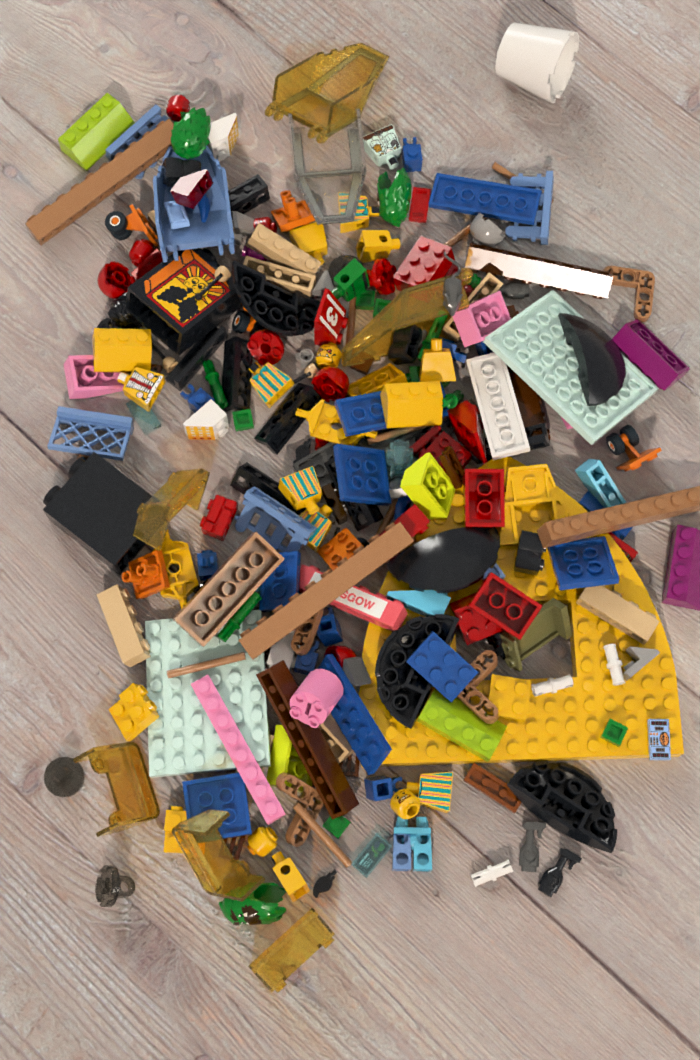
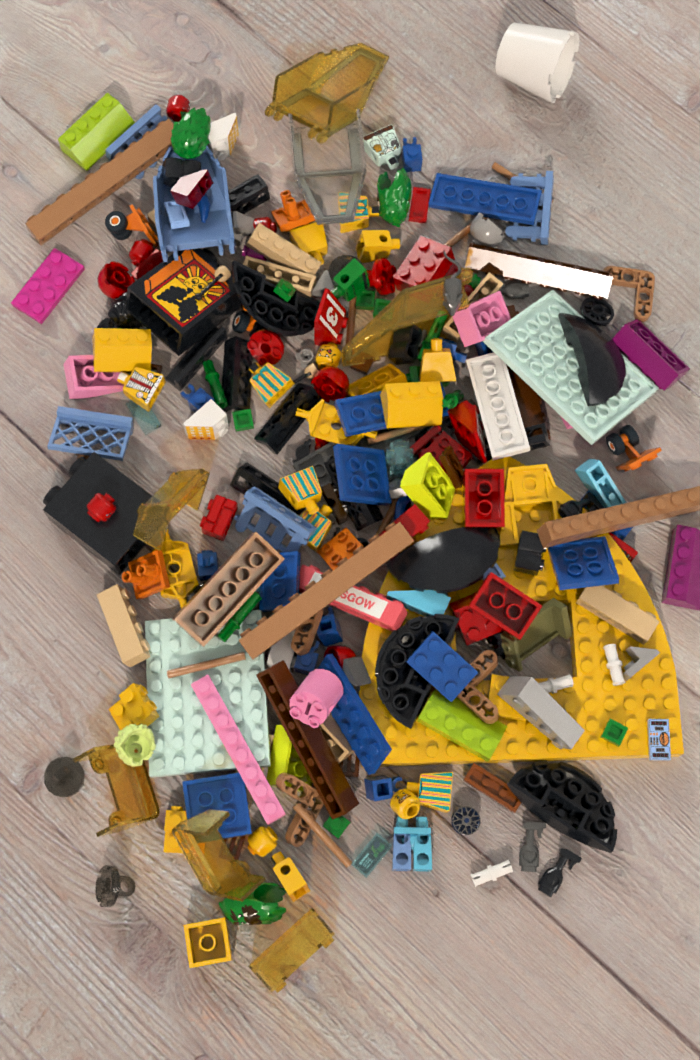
(47, 286): none -> dark pink plate
(101, 507): none -> red head
(135, 738): none -> yellowish green piece
(168, 363): tan hinge -> none
(208, 942): none -> yellow brick
(284, 290): none -> green plate
(324, 883): black piece -> none
(466, 820): none -> wheel
(541, 710): none -> light grey wedge
(574, 508): none -> black piece
(597, 311): none -> black wheel

